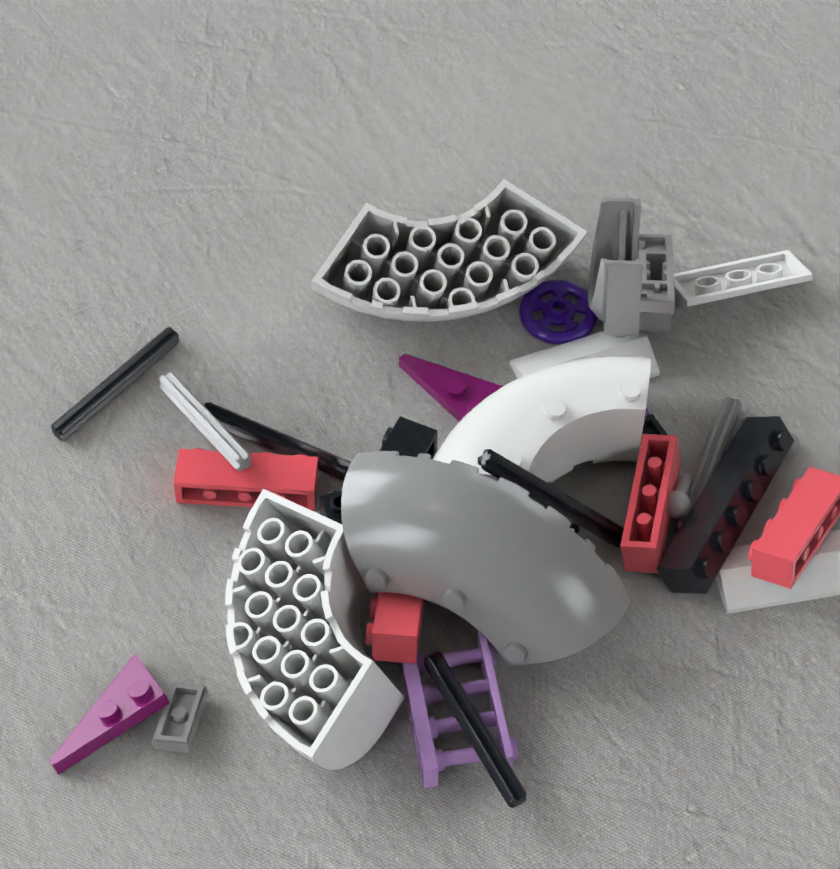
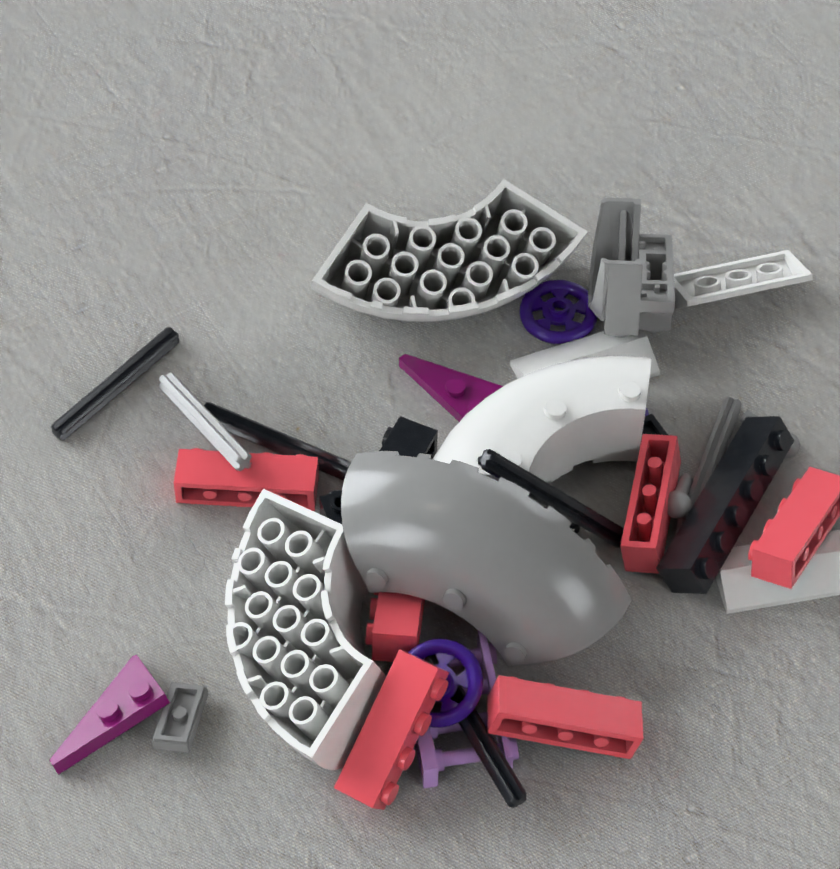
(392, 730): none -> coral brick
(470, 679): none -> dark purple plate
(564, 717): none -> coral brick

